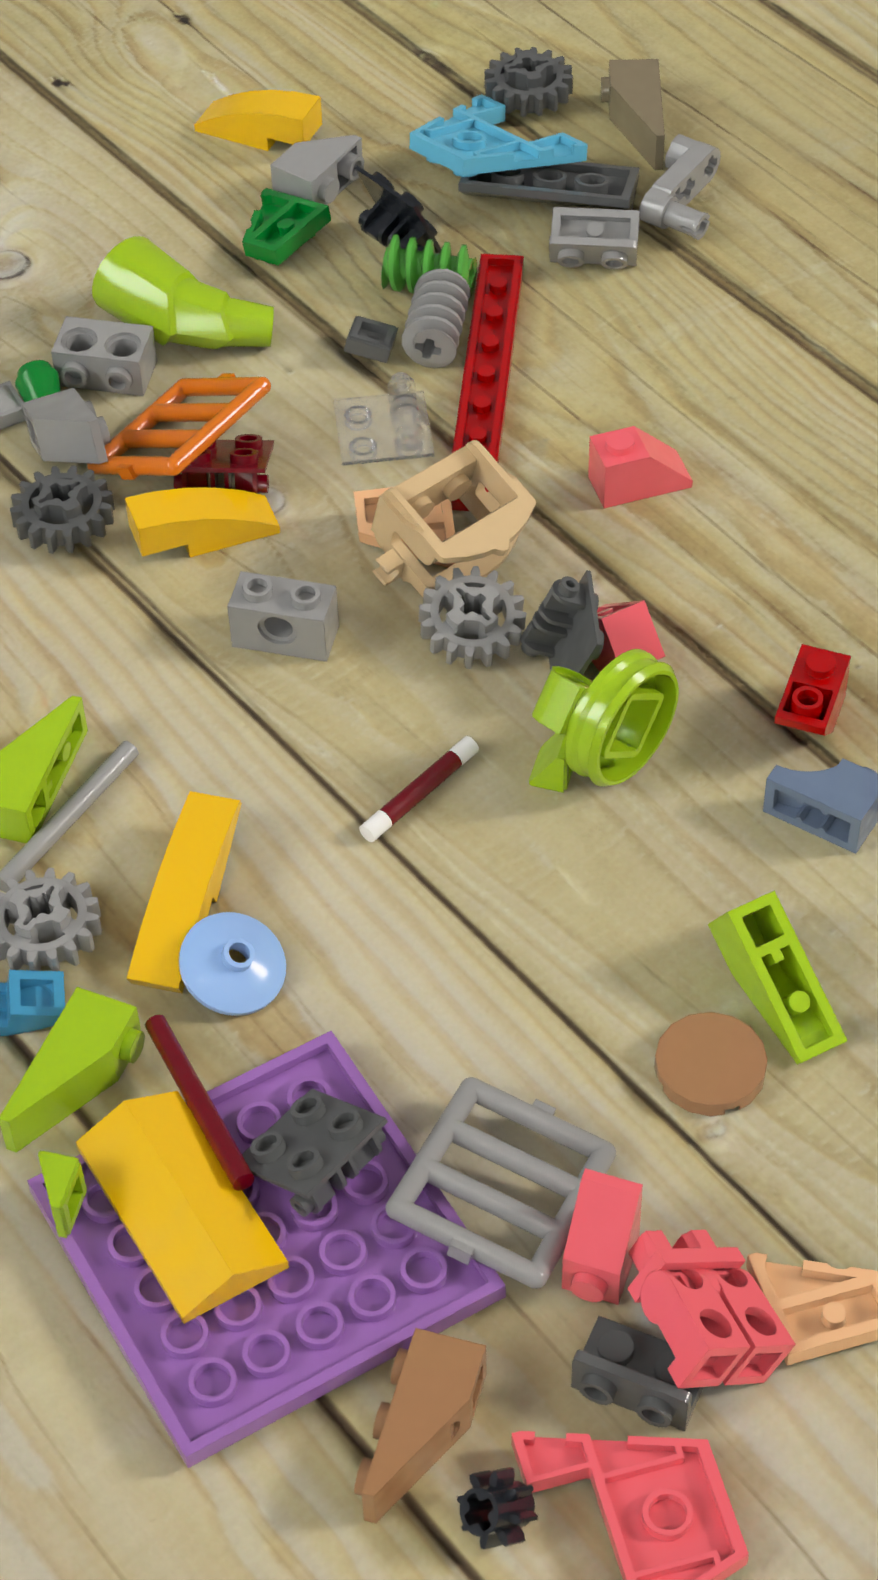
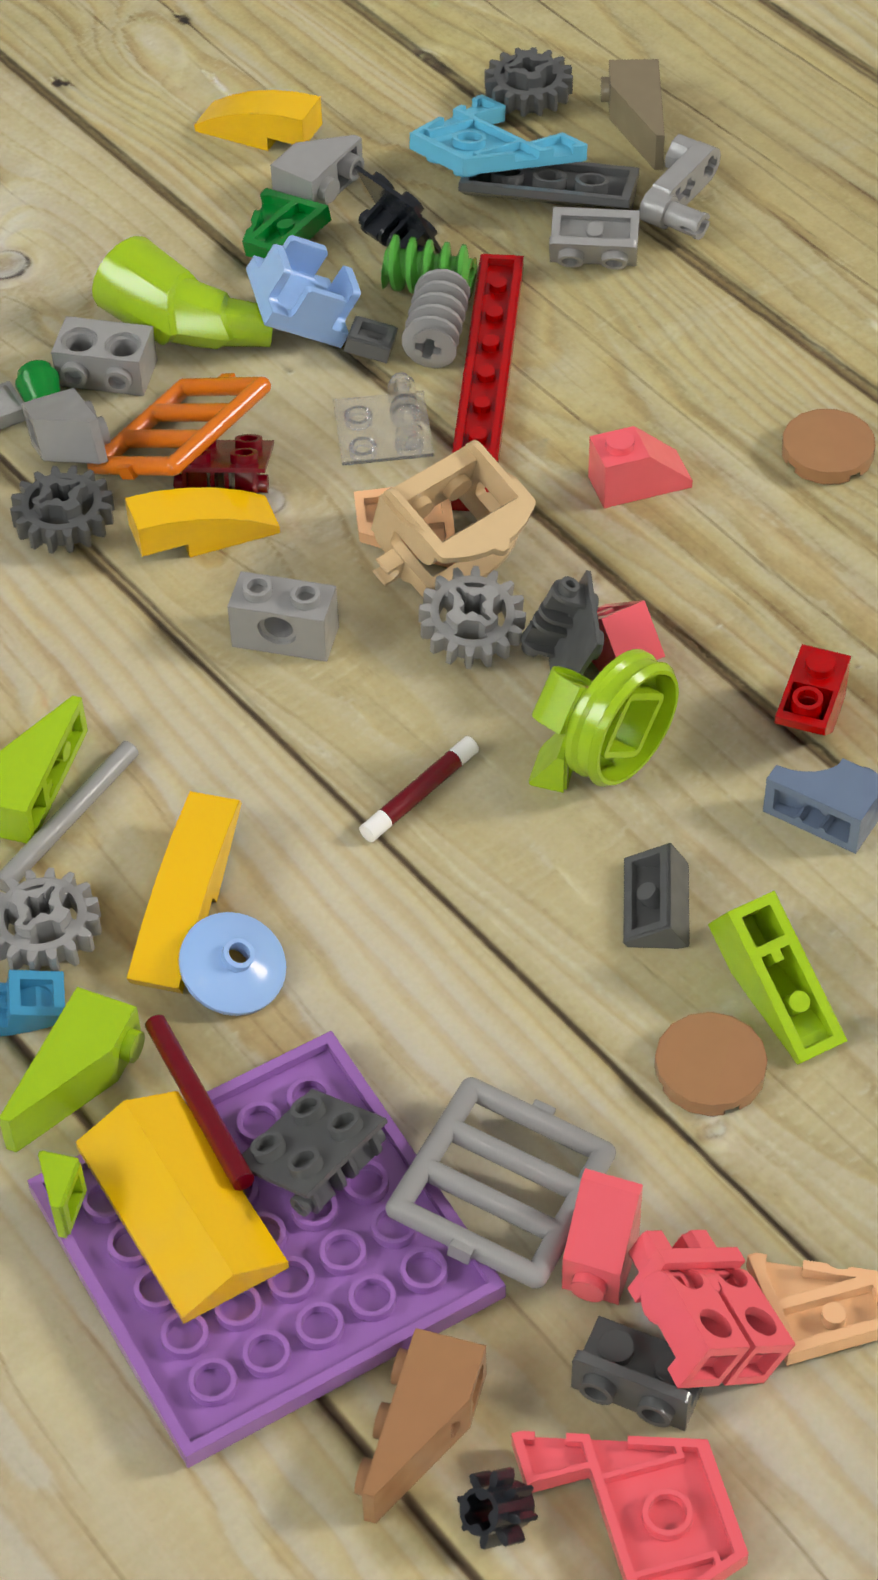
(297, 298): none -> light blue panel
(656, 899): none -> dark grey slope
(828, 446): none -> medium nougat tile

